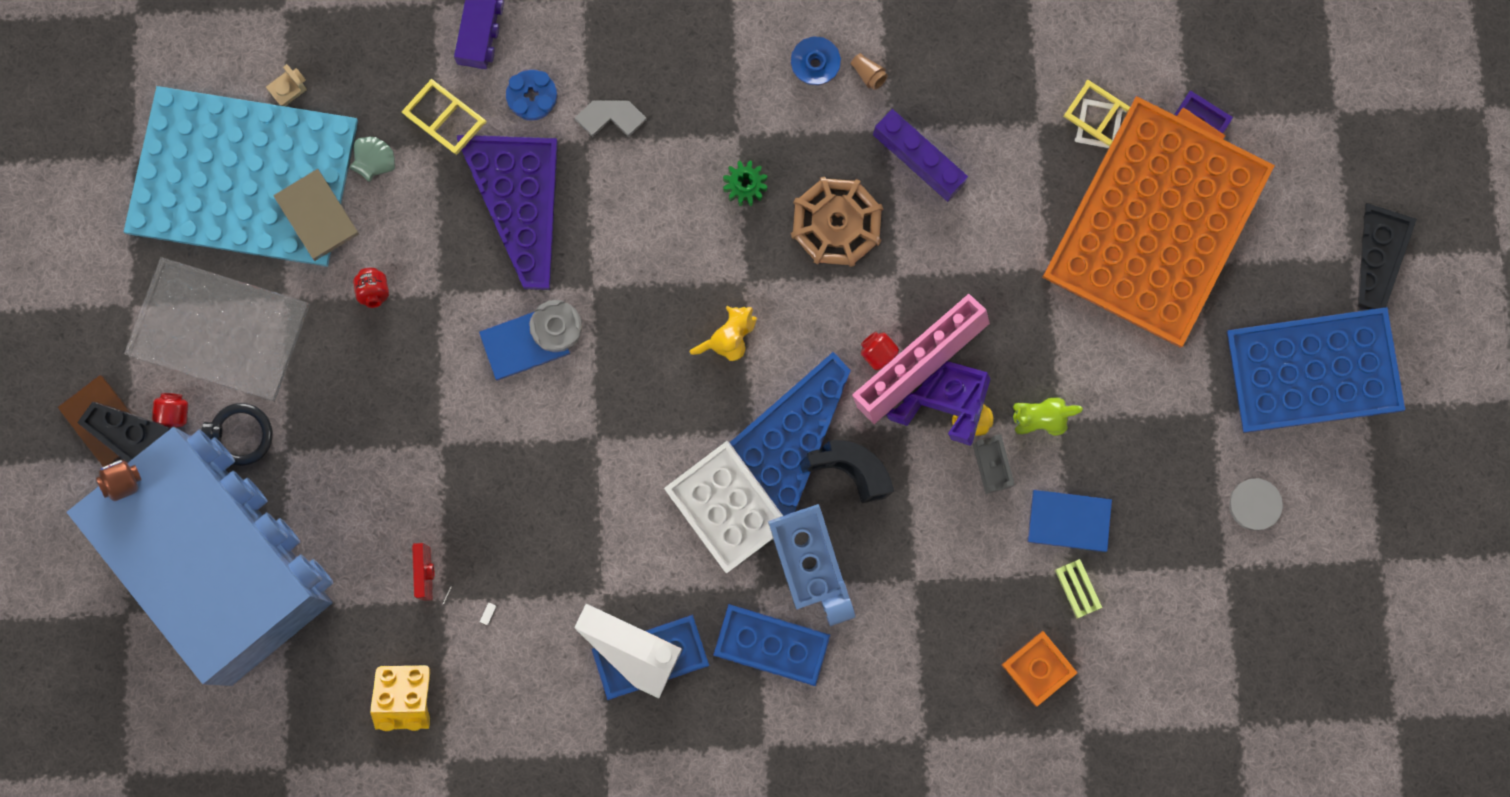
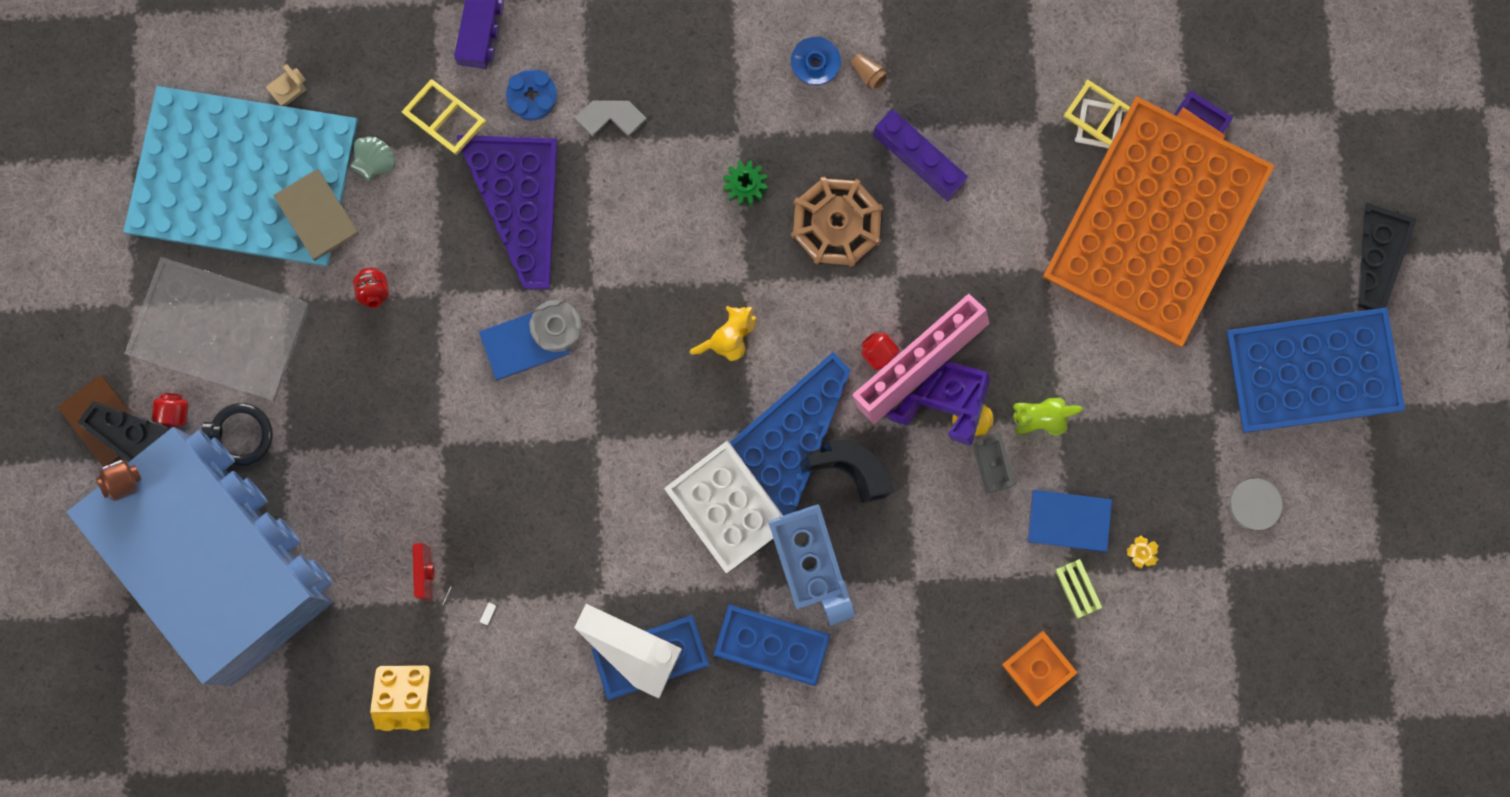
(1142, 552): none -> yellow plant

